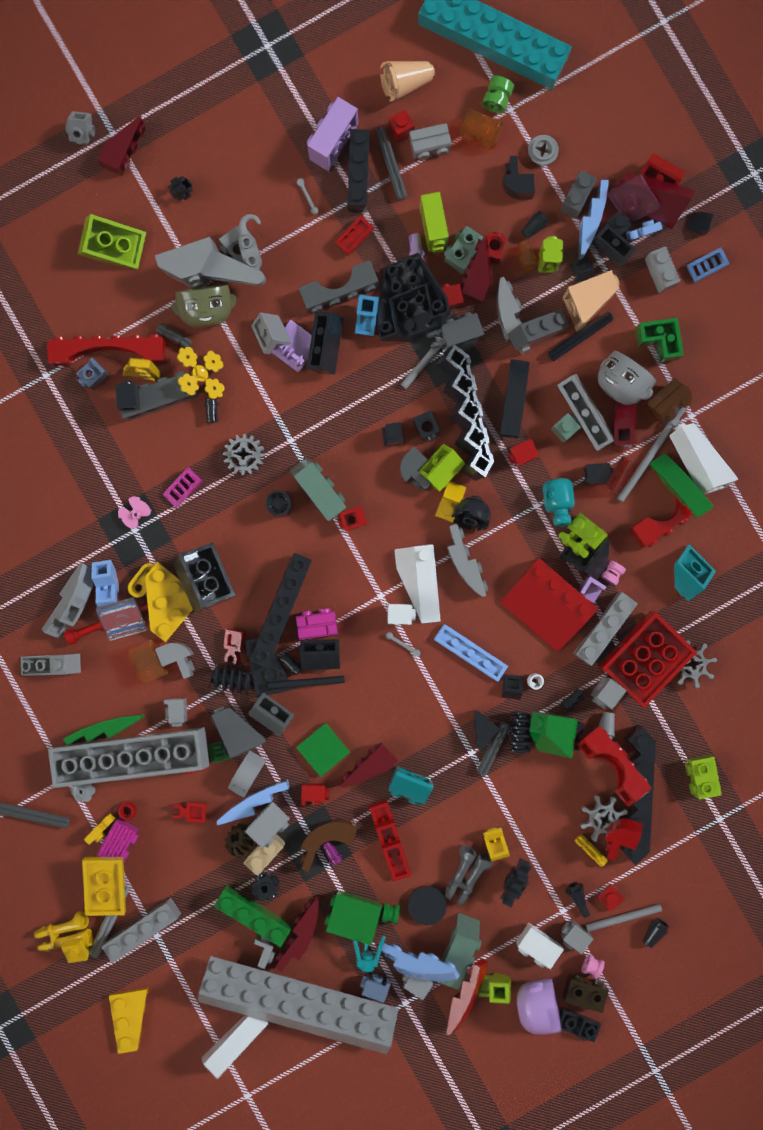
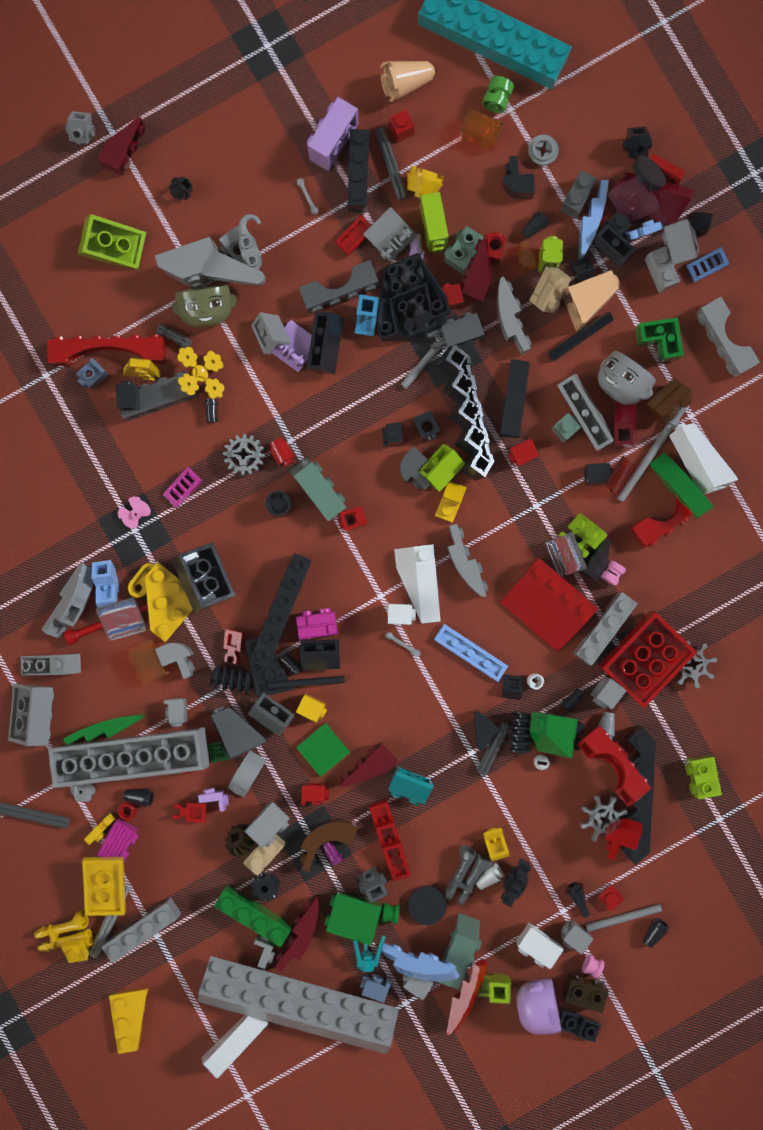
(30, 714): none -> light grey slope
(142, 797): none -> black cone
(211, 794): none -> lavender bracket
(248, 805): light blue slope -> none
(281, 452): none -> red brick
(311, 708): none -> yellow brick
(372, 884): none -> dark grey brick
(390, 234): none -> light grey hinge
(423, 181): none -> yellow cone
(430, 141): light grey brick -> none
(472, 513): black cylinder -> none
(490, 877): none -> white cone
(538, 330): dark grey brick -> none
(543, 758): none -> white hinge
(550, 289): none -> tan brick
(559, 499): teal piece -> none
(565, 554): none -> clear tile
(591, 589): lavender panel -> none
(591, 850): yellow axle -> none
(637, 142): none -> black brick
(649, 172): none -> black tile
(681, 241): none -> light grey wedge
(692, 573): teal slope -> none
(736, 357): none -> light grey arch

